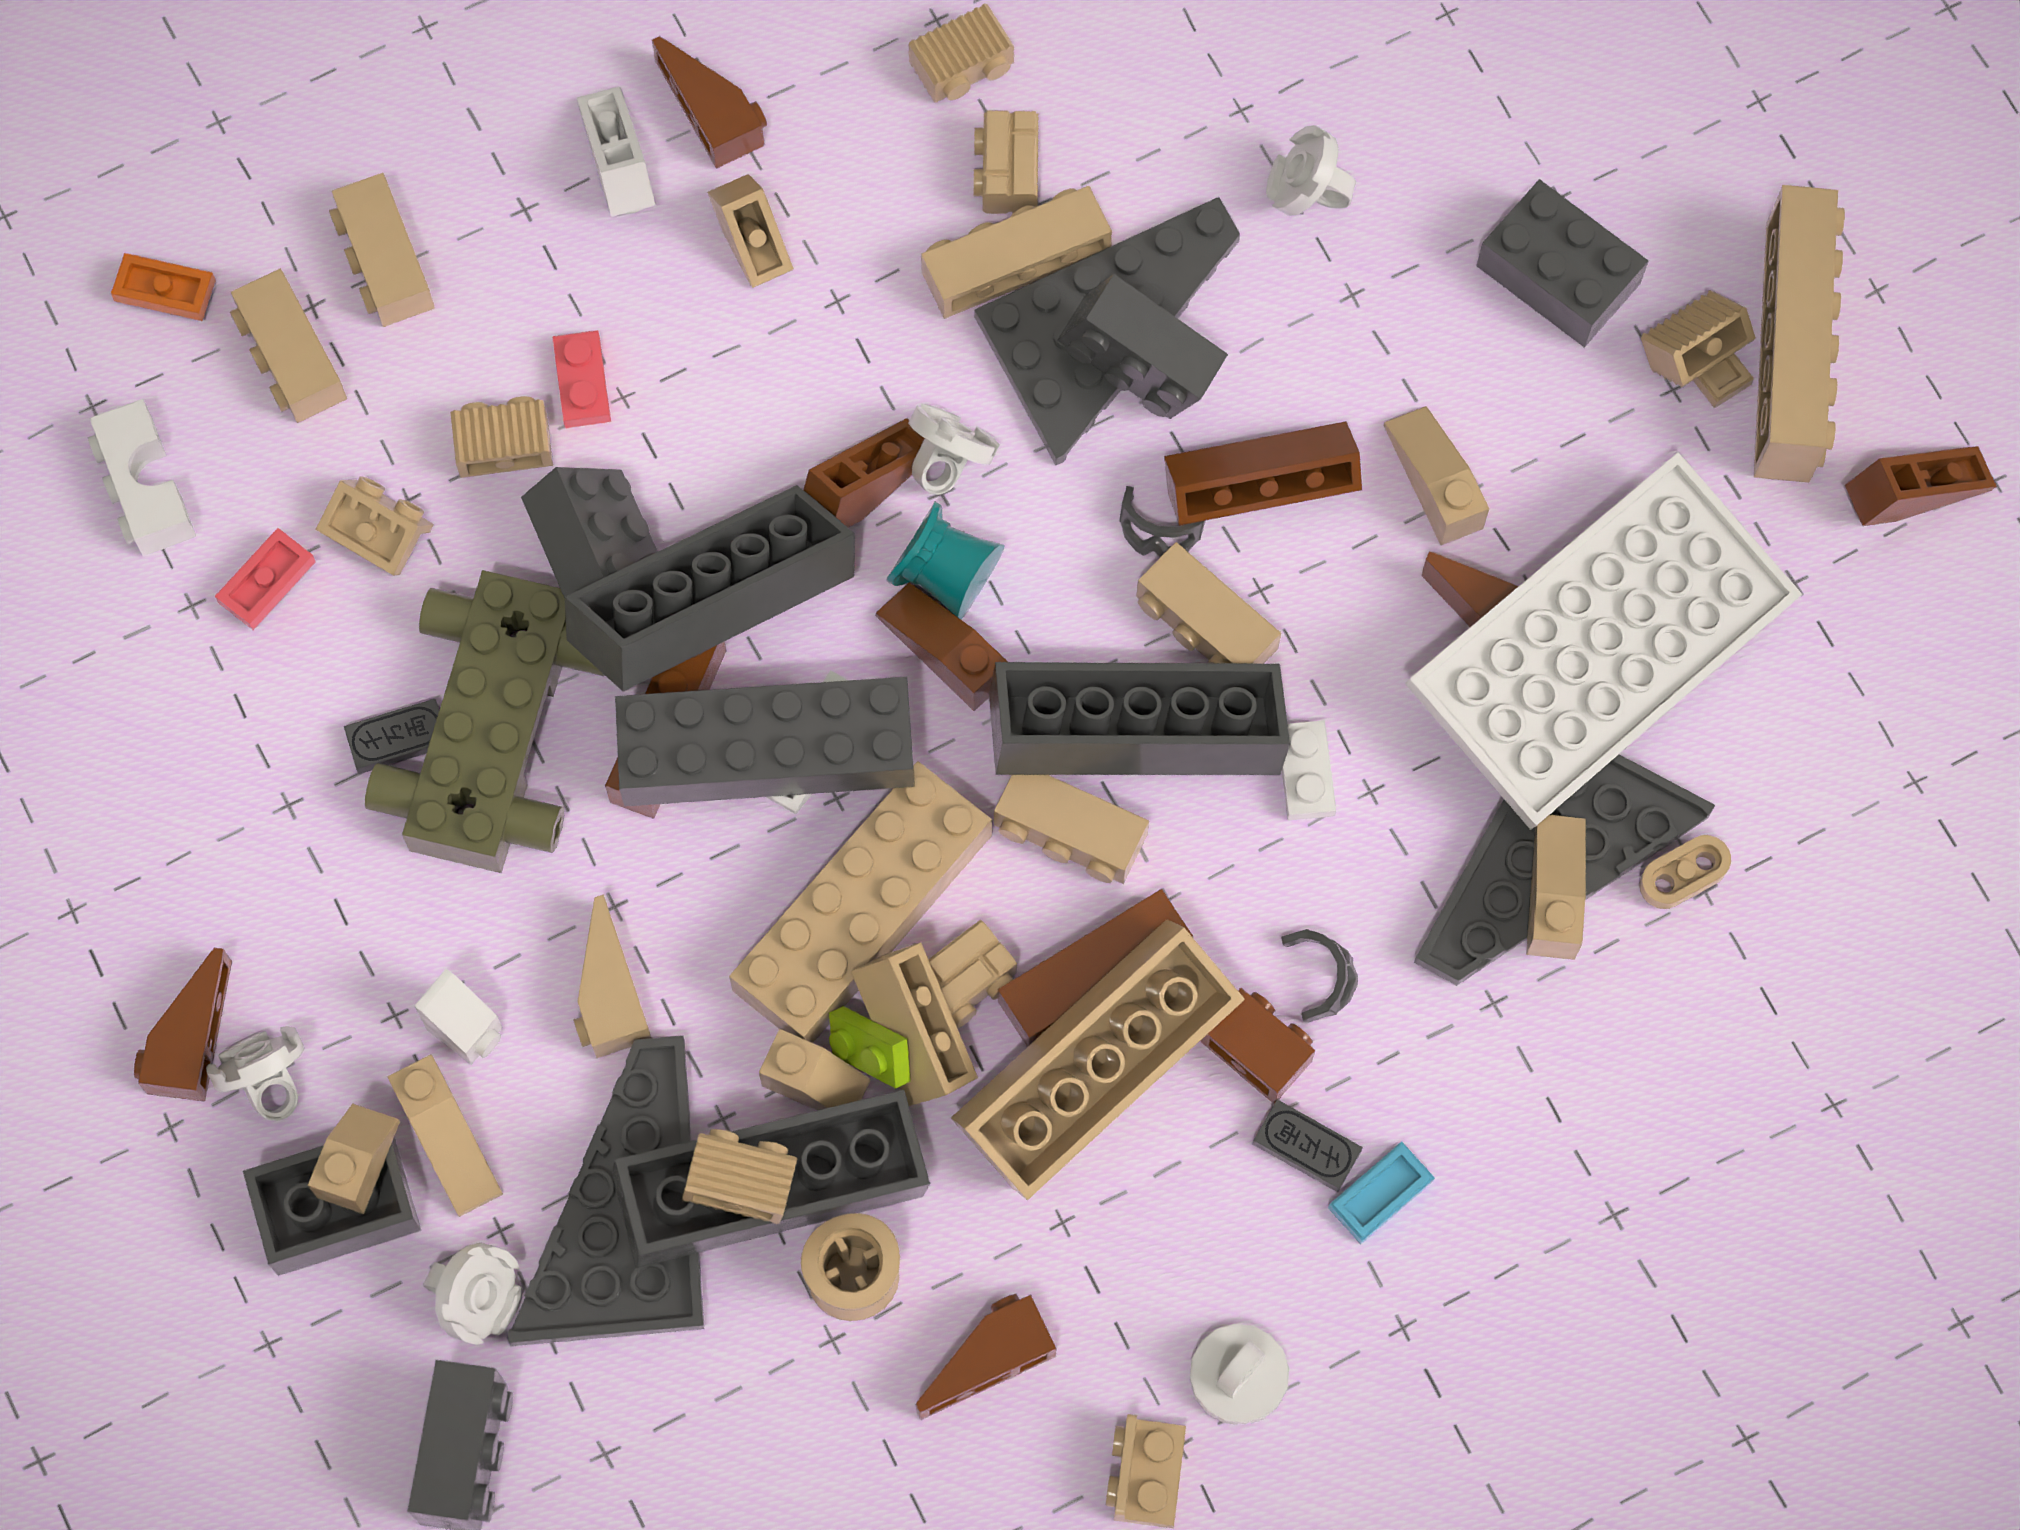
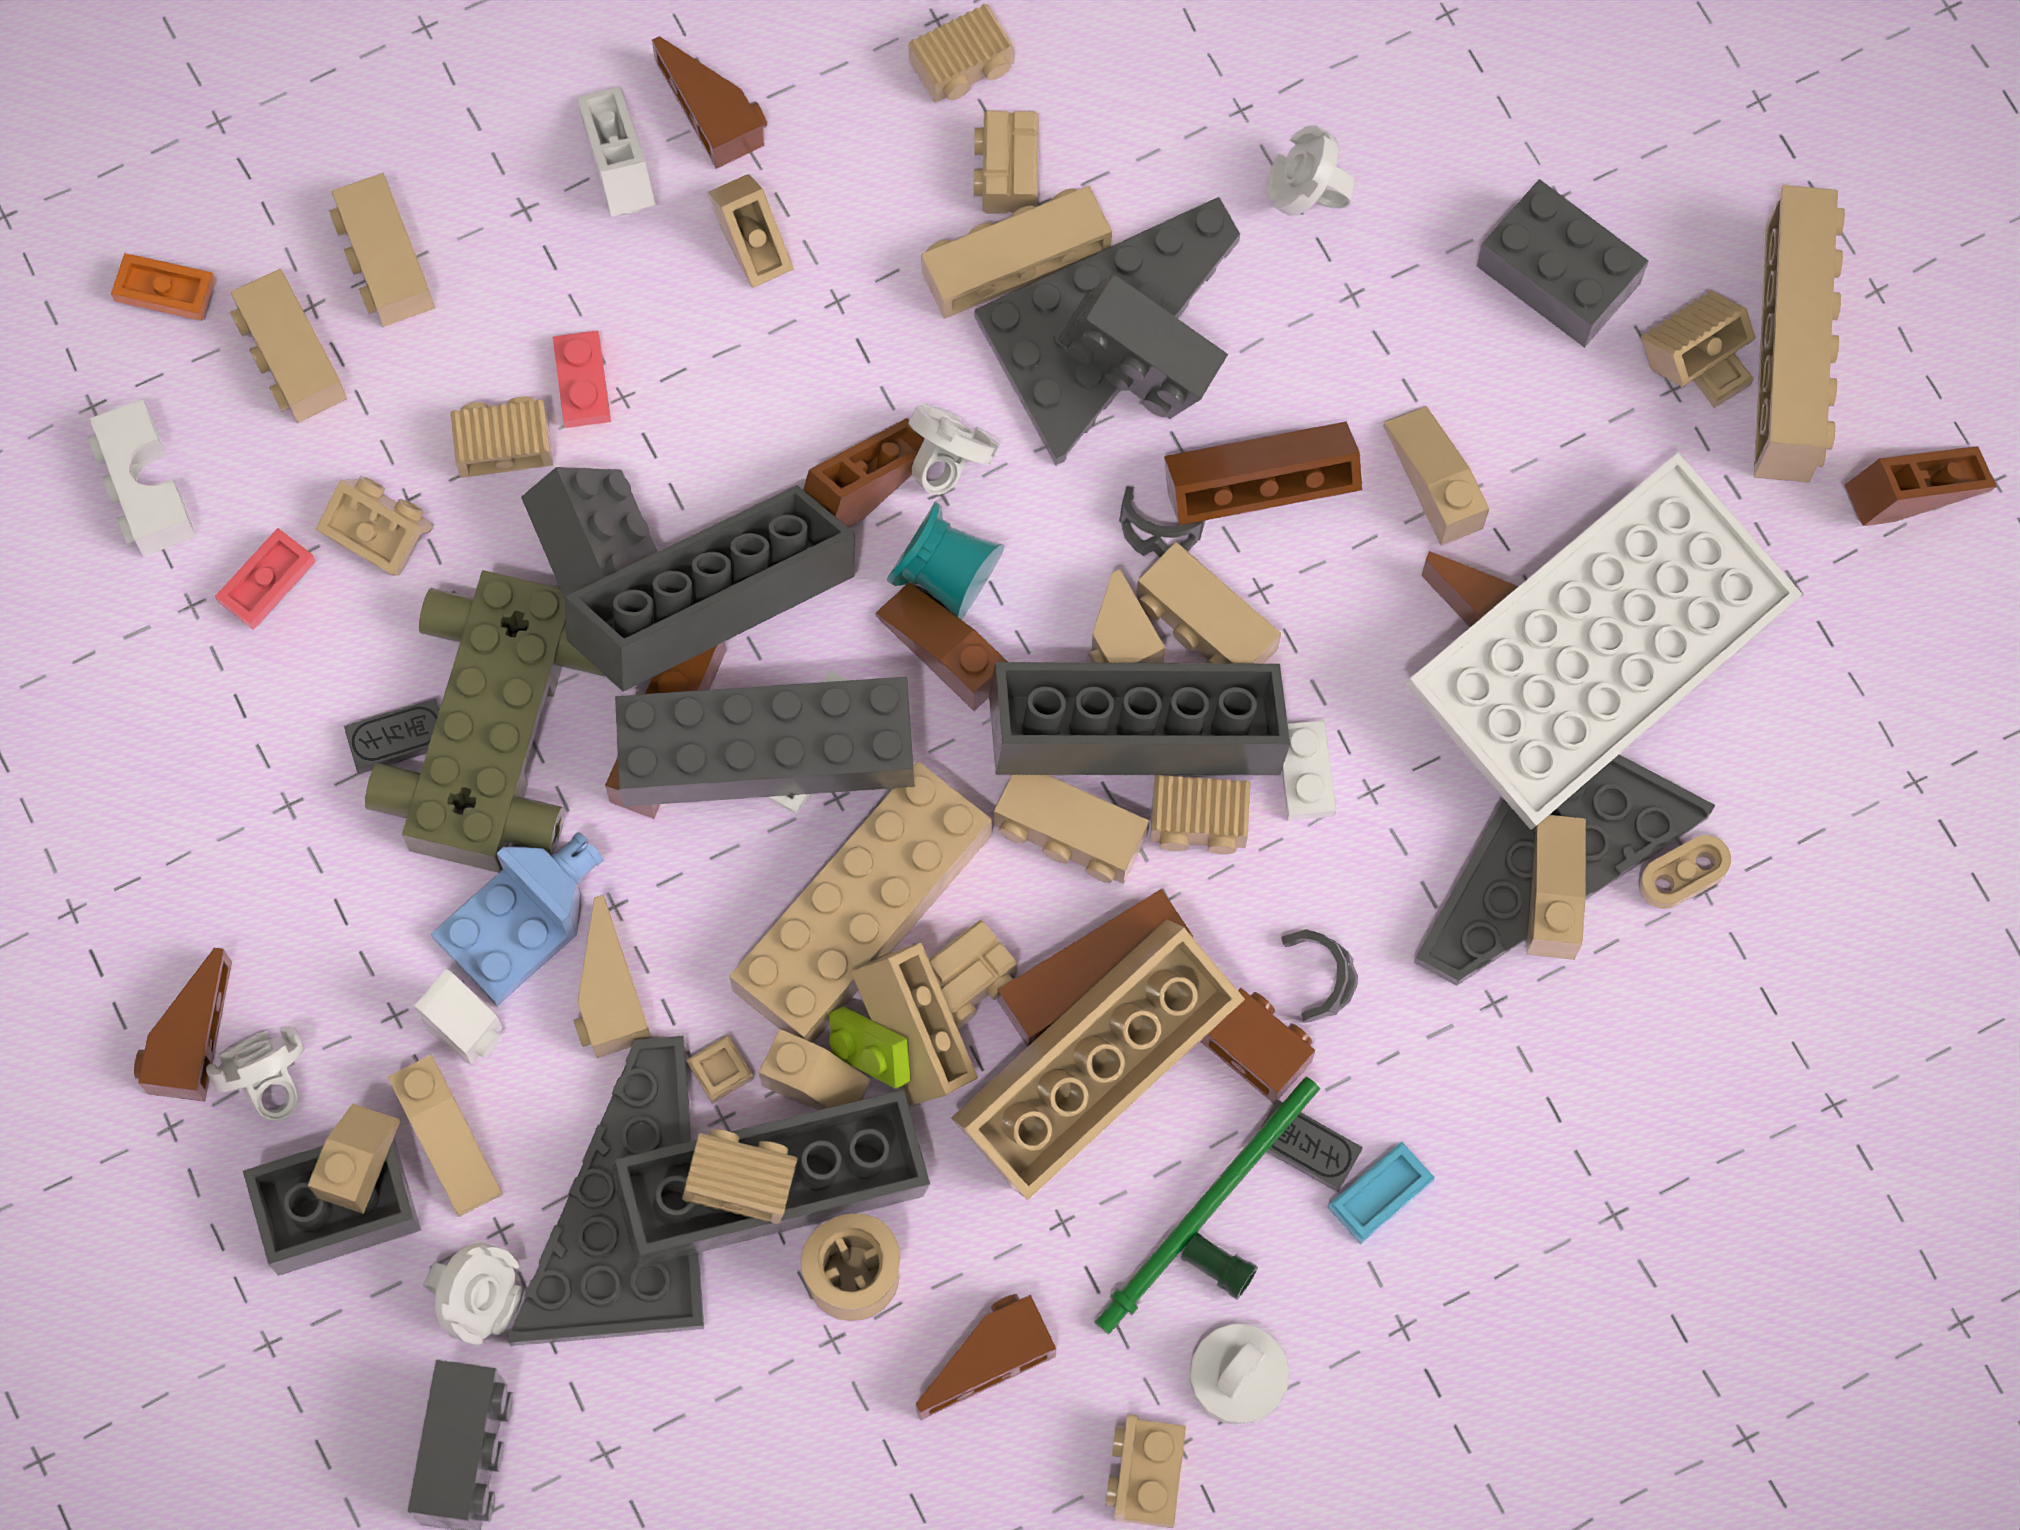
(518, 916): none -> light blue plate
(720, 1069): none -> tan tile
(1123, 628): none -> tan slope
(1126, 1299): none -> green bar
(1200, 813): none -> tan brick
(1229, 1271): none -> dark green pin

